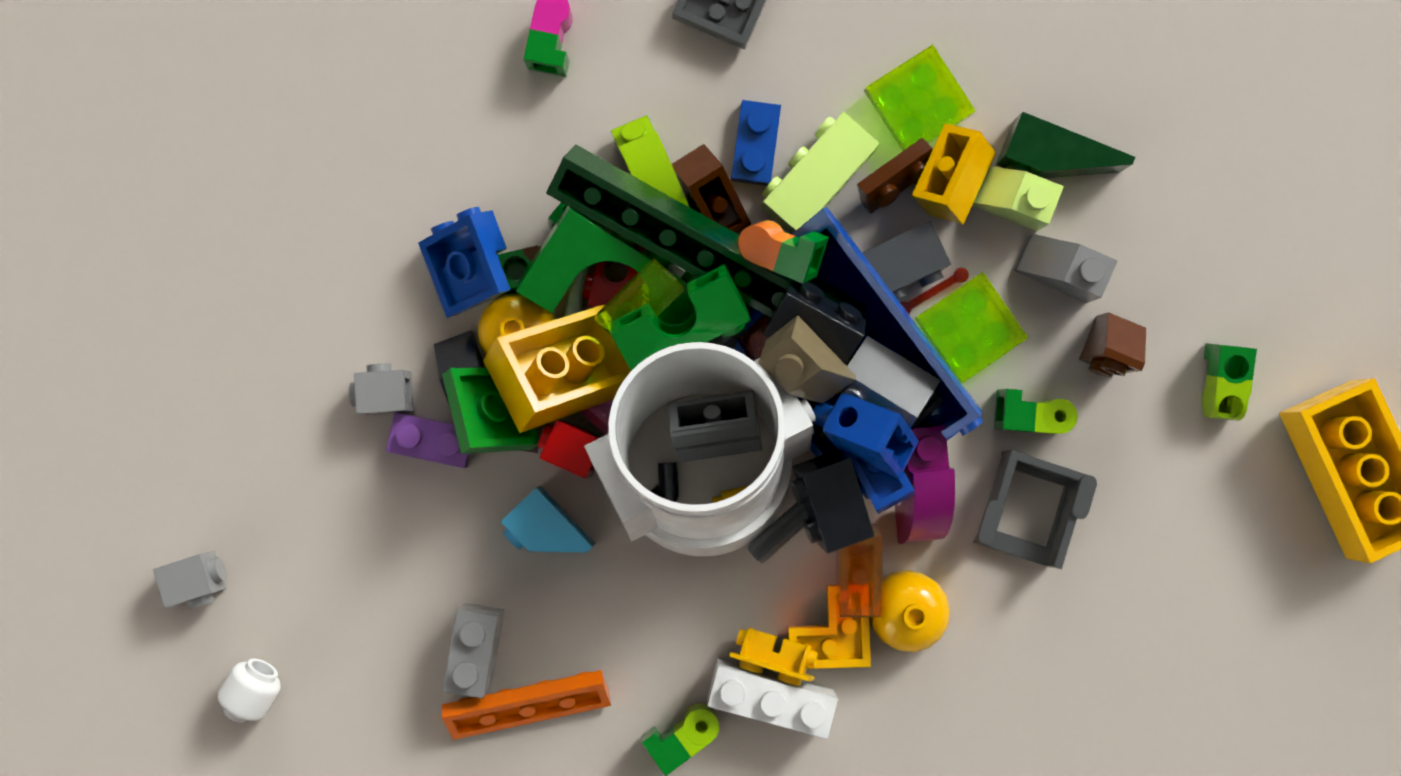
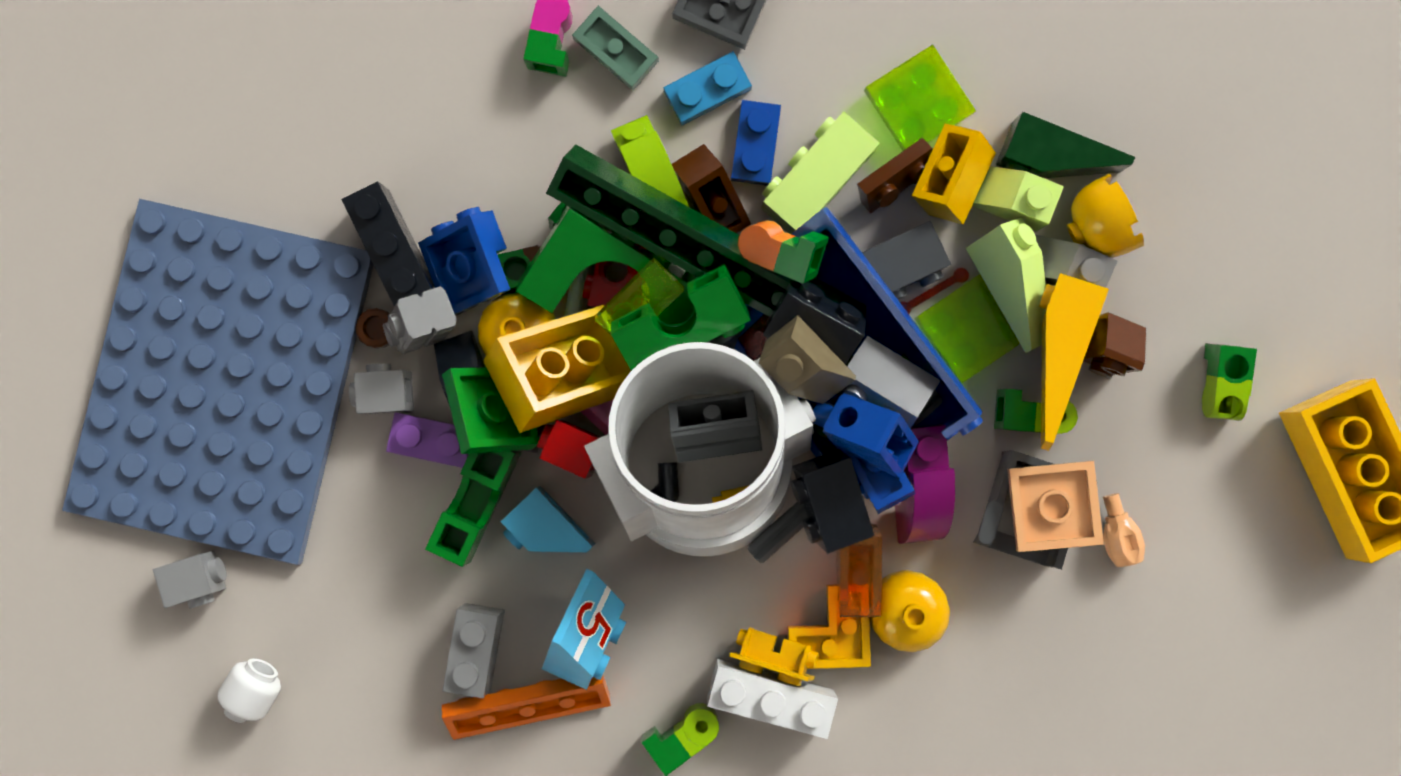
(219, 382): none -> sand blue plate
(370, 328): none -> reddish brown tile
(388, 242): none -> black brick
(420, 320): none -> light grey brick
(473, 506): none -> green arch
(585, 632): none -> medium azure slope
(615, 48): none -> sand green plate
(707, 88): none -> dark azure plate
(1015, 276): none -> yellowish green slope
(1055, 506): none -> light nougat plate
(1066, 333): none -> yellow wedge
(1104, 219): none -> yellow cylinder
(1121, 534): none -> light nougat piece

